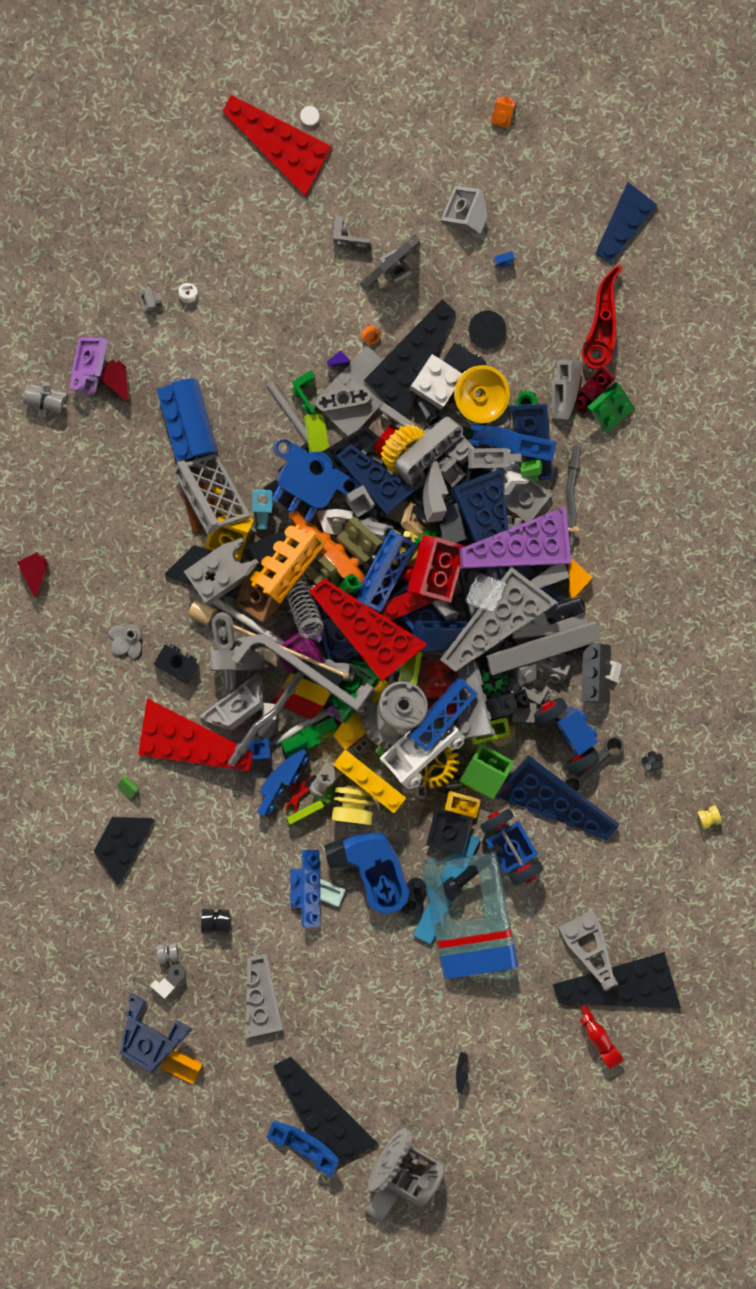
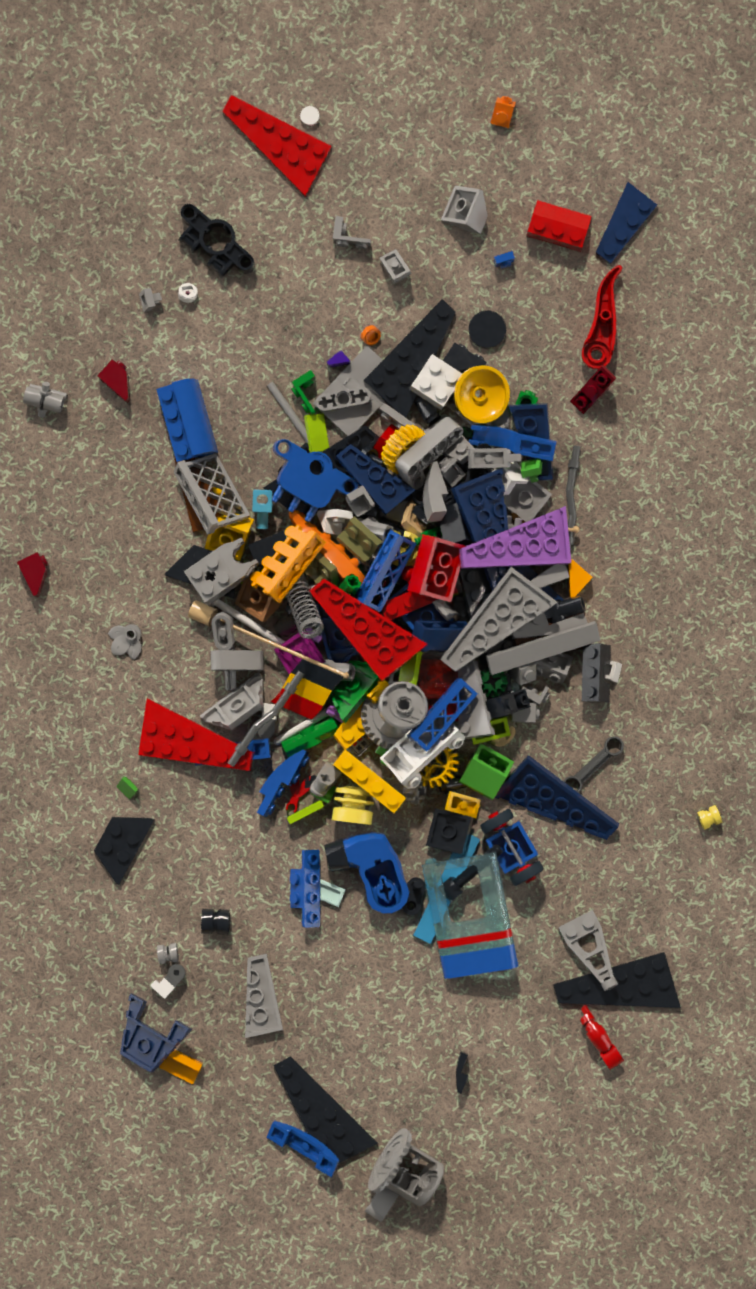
(87, 369): medium lavender plate -> none
(165, 660): black brick -> none
(201, 225): none -> black piece
(251, 643): light grey panel -> none
(387, 266): dark grey wing -> none
(486, 593): clear piece -> none
(558, 226): none -> red slope
(565, 388): light grey slope -> none
(574, 730): brick -> none
(611, 407): green plate -> none
(652, 761): black plant -> none

